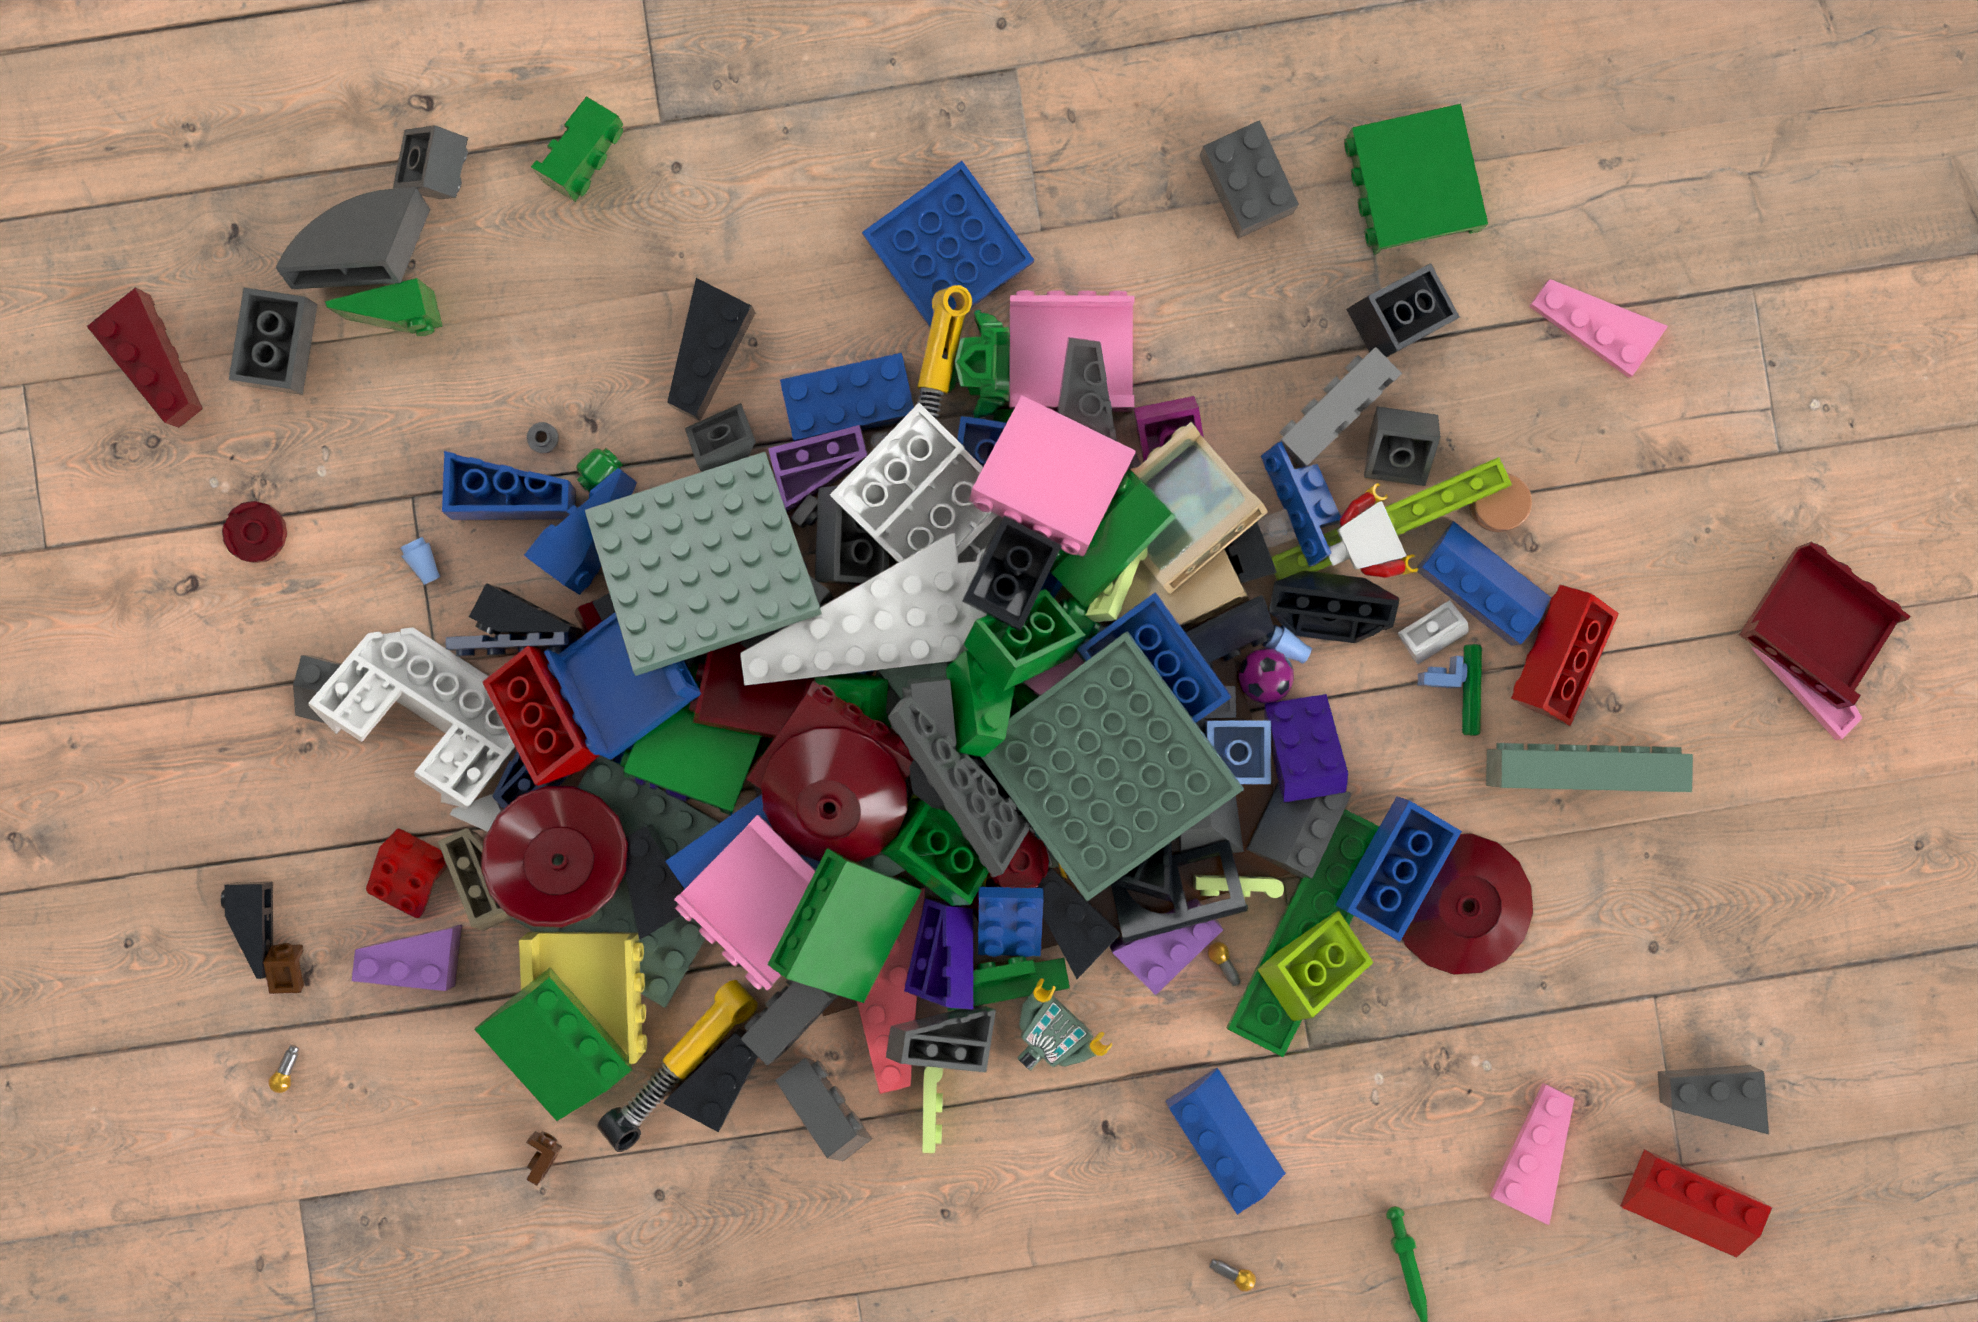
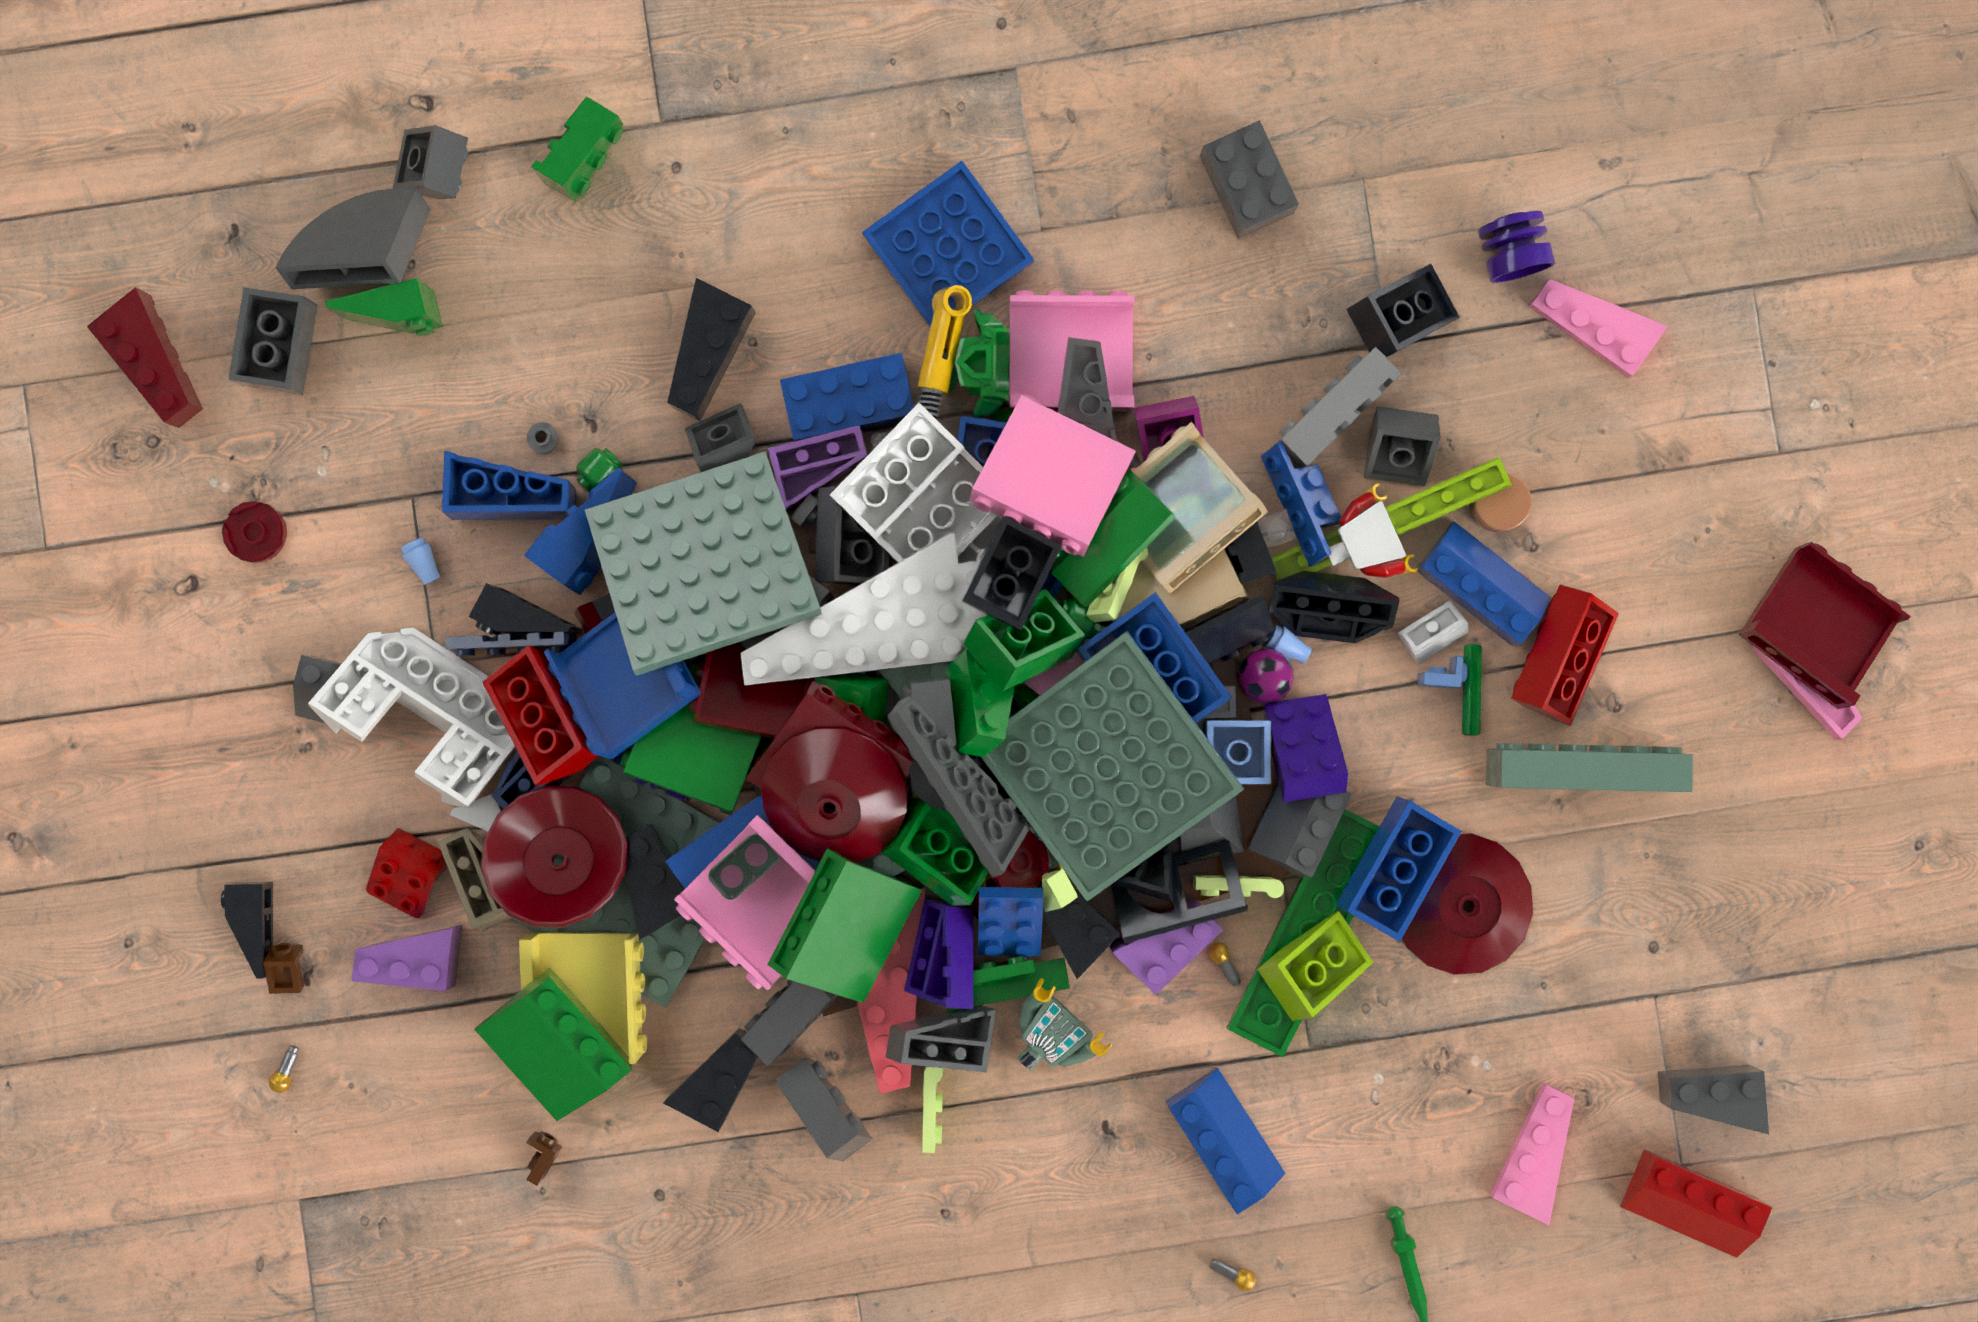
(731, 1007): piece -> none
(747, 869): none -> sand green piece
(1057, 890): none -> yellowish green slope
(1415, 178): green panel -> none
(1516, 246): none -> dark purple wheel

